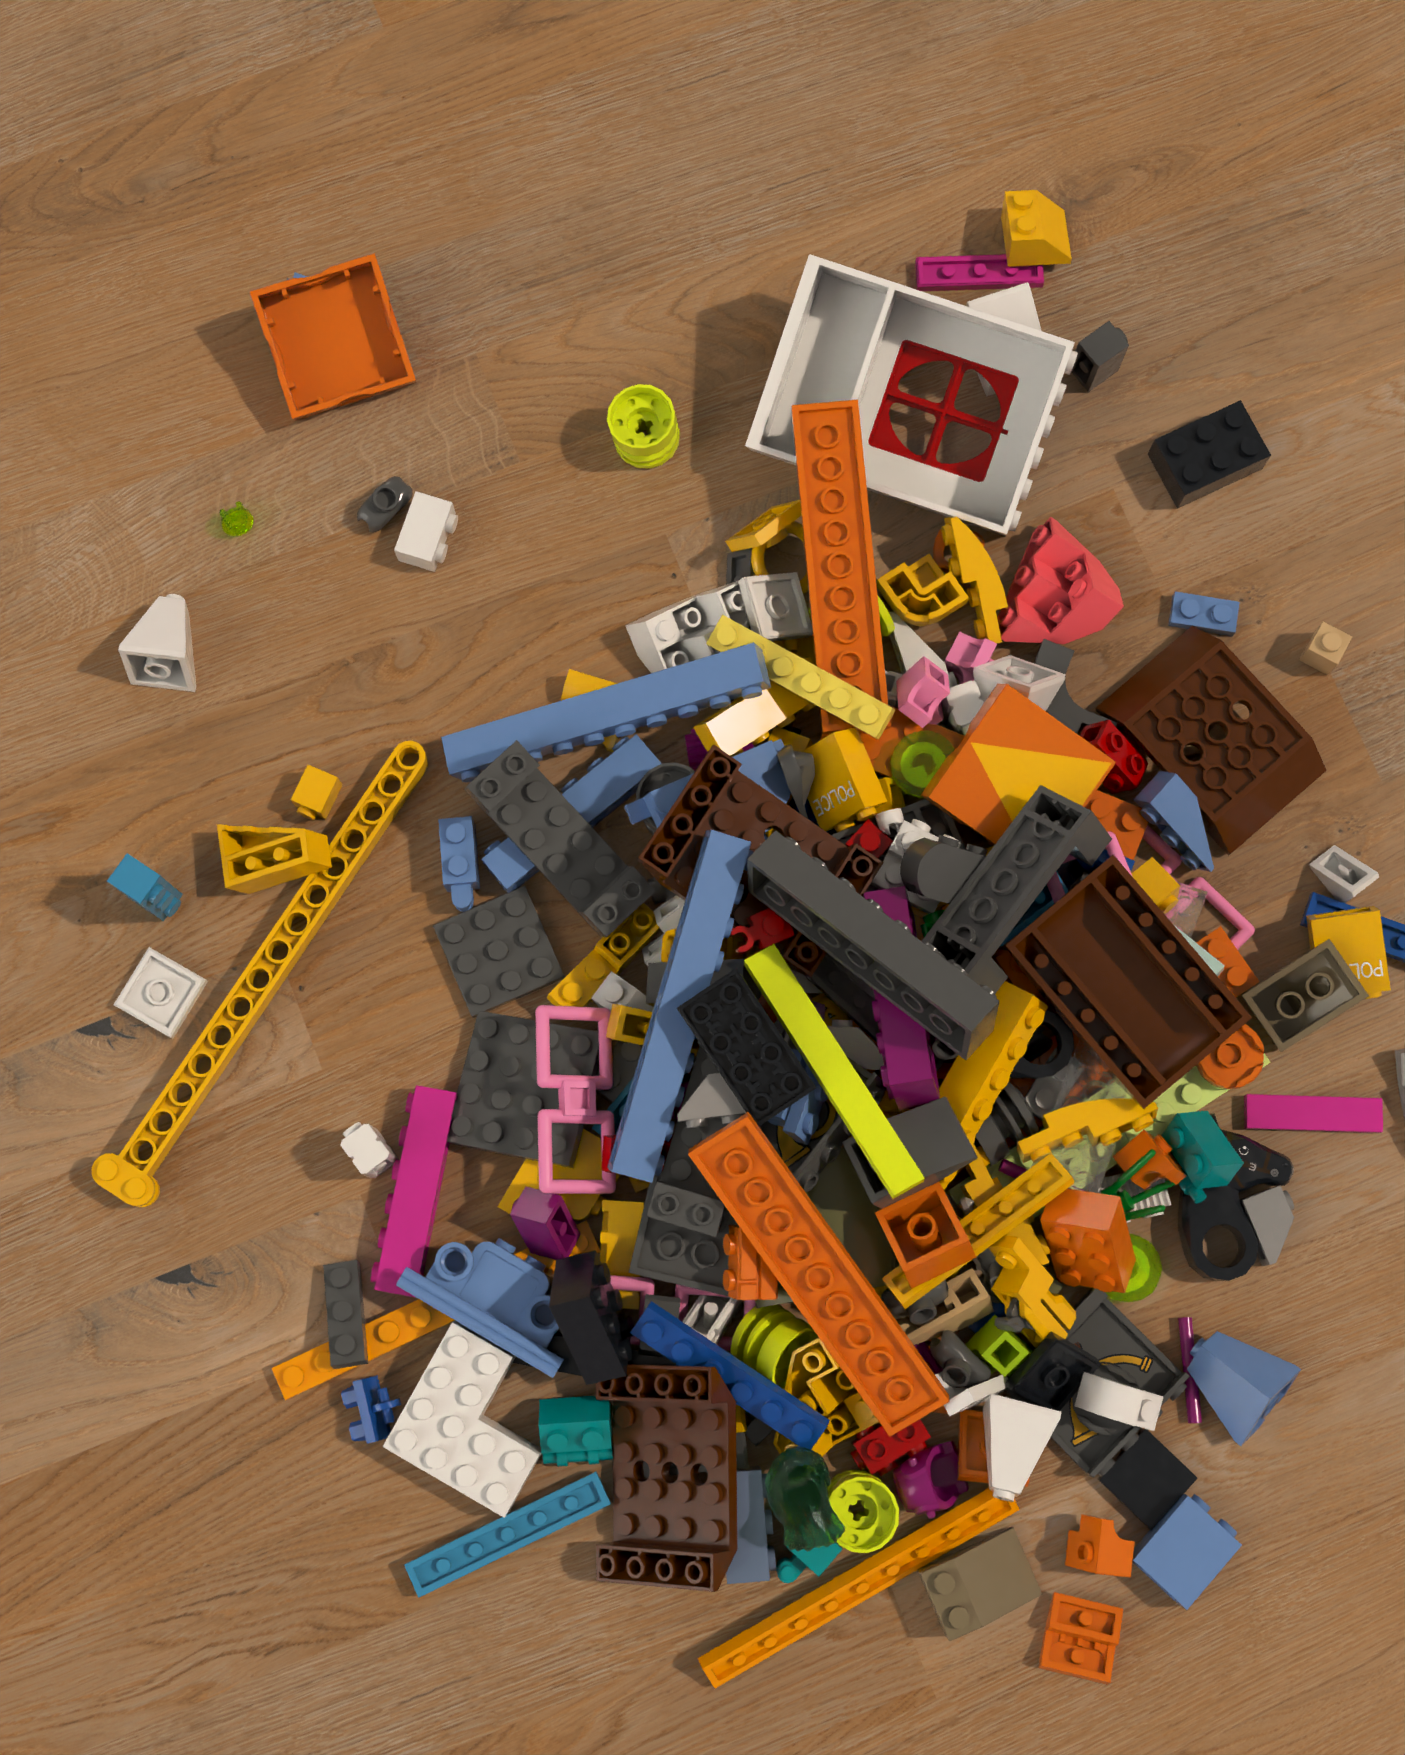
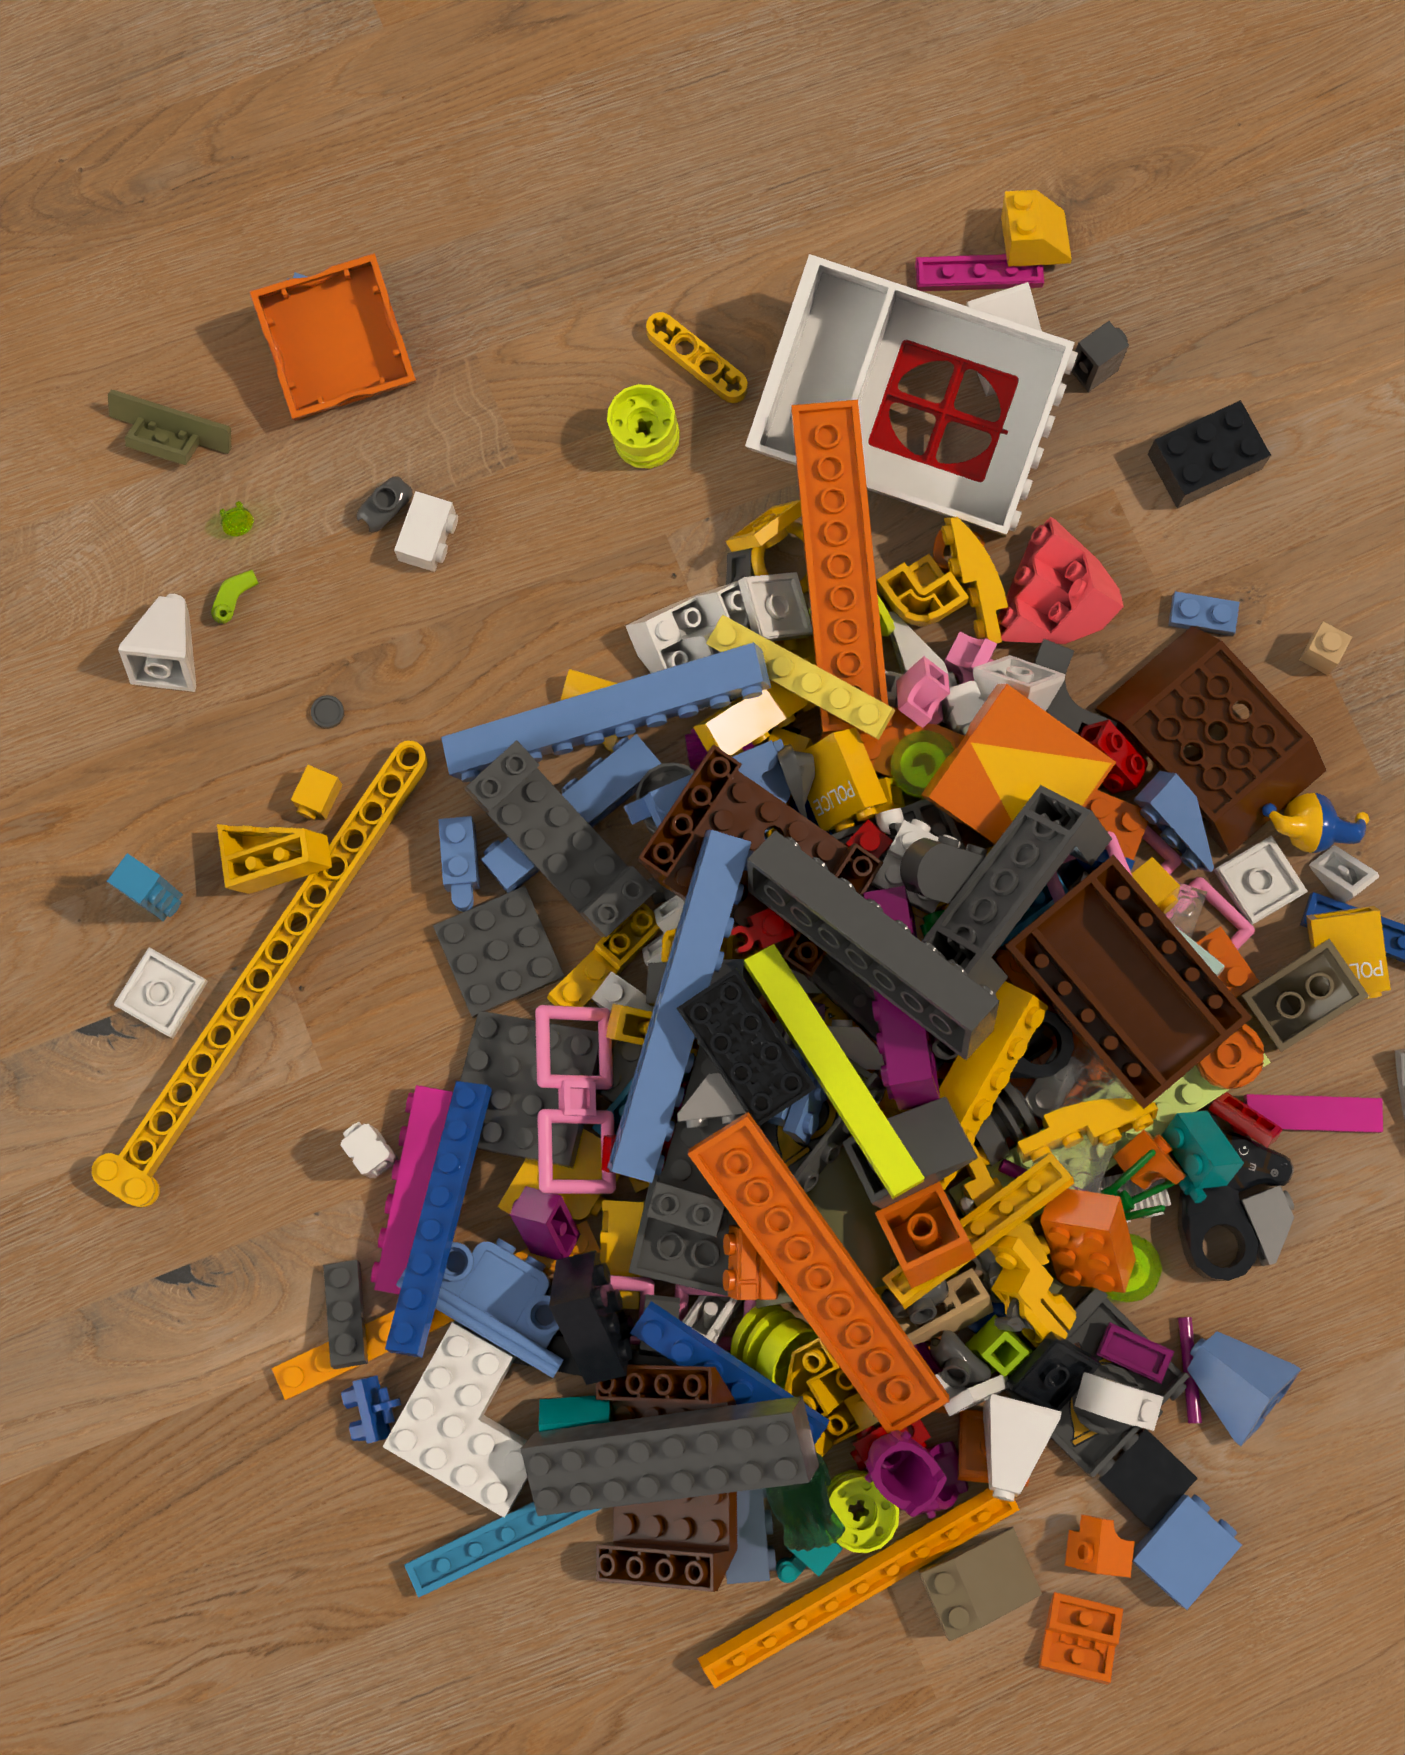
(165, 430): none -> olive bracket
(228, 593): none -> lime arm
(327, 711): none -> dark grey piece
(438, 1220): none -> blue plate
(671, 1456): none -> dark grey brick
(700, 353): none -> yellow beam
(904, 1472): none -> magenta helmet
(1134, 1353): none -> magenta tile
(1245, 1119): none -> red plate
(1260, 880): none -> white tile
(1314, 824): none -> piece

